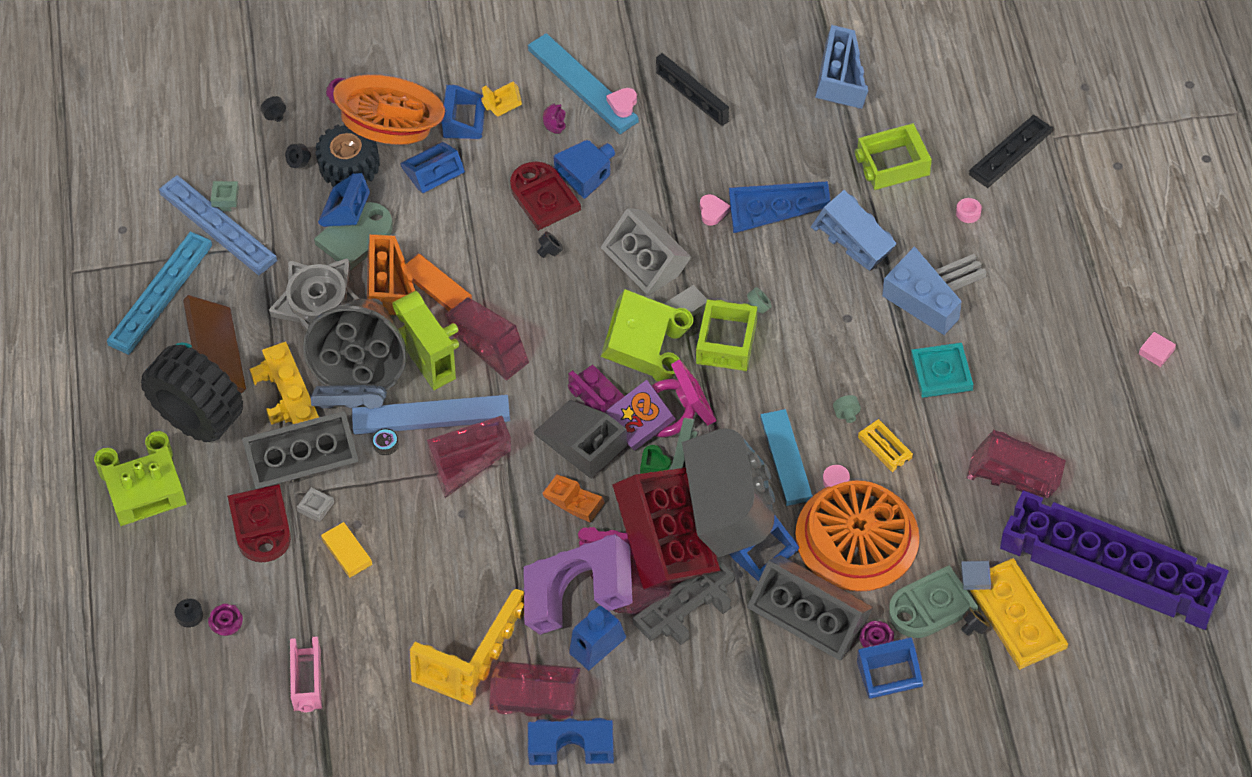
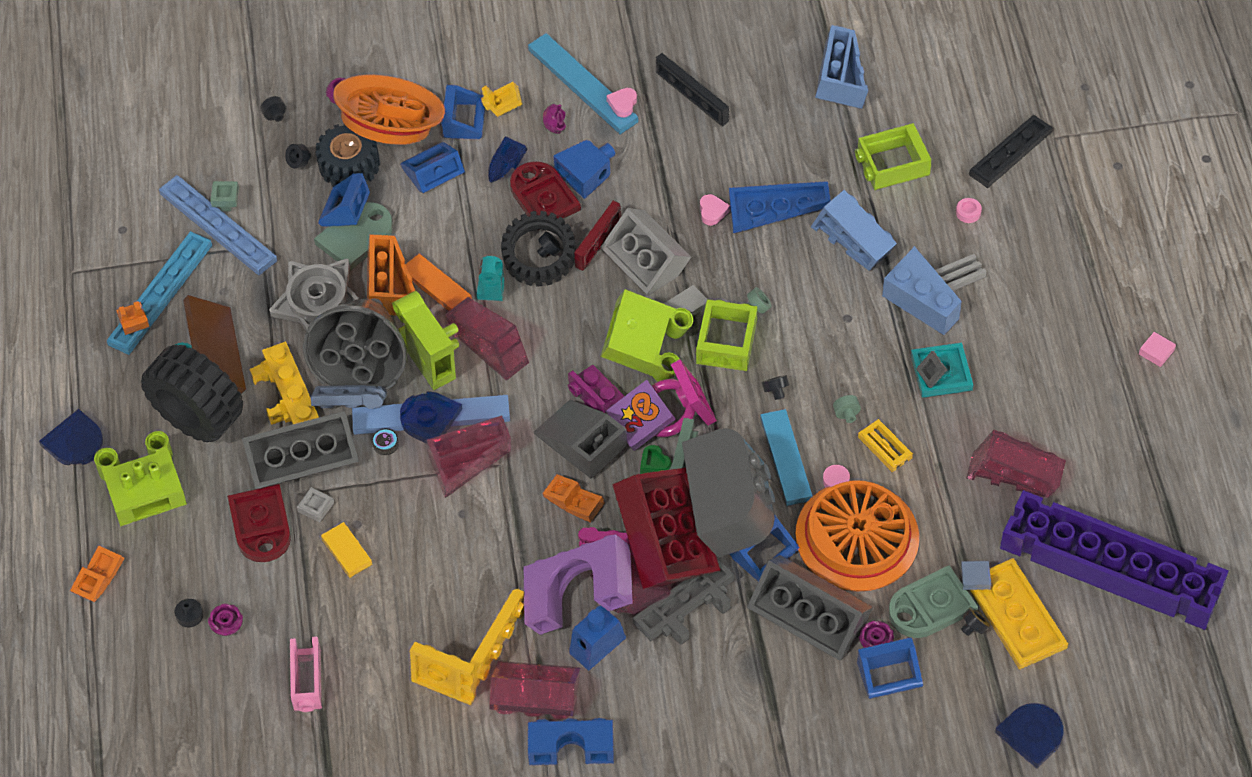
(74, 440): none -> clear blue tile
(96, 577): none -> orange slope
(132, 318): none -> orange tile
(428, 415): none -> clear blue tile
(491, 279): none -> teal leg
(506, 157): none -> clear blue plate
(533, 223): none -> black tyre
(597, 236): none -> dark red tile
(775, 385): none -> black tile
(931, 369): none -> dark grey slope
(1033, 732): none -> clear blue tile

